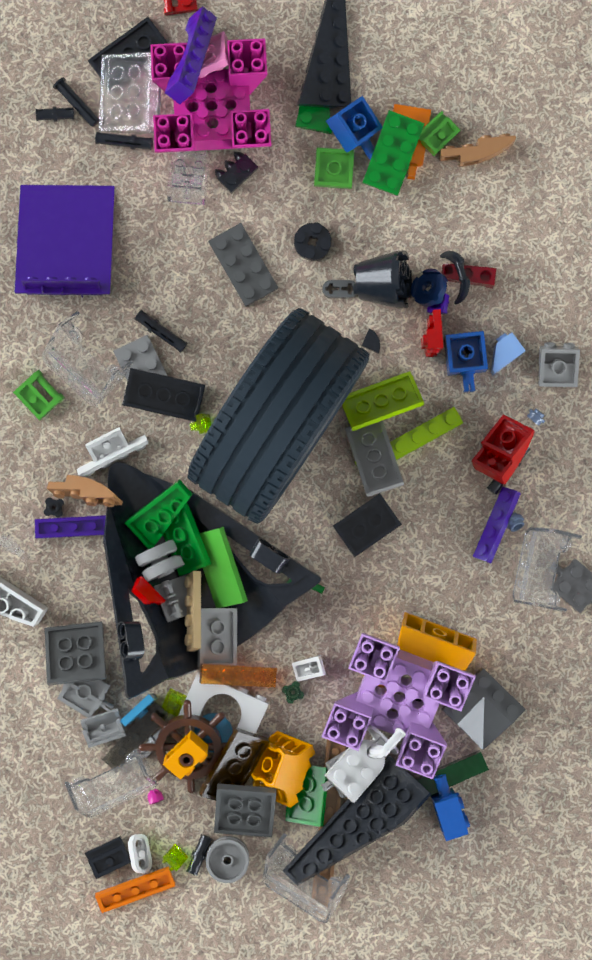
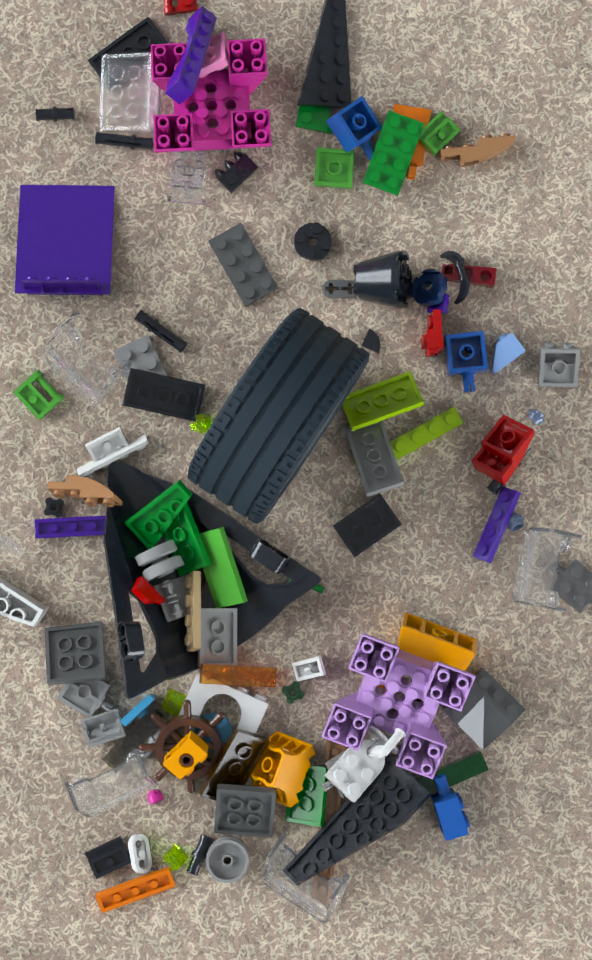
(76, 102): black axle -> none

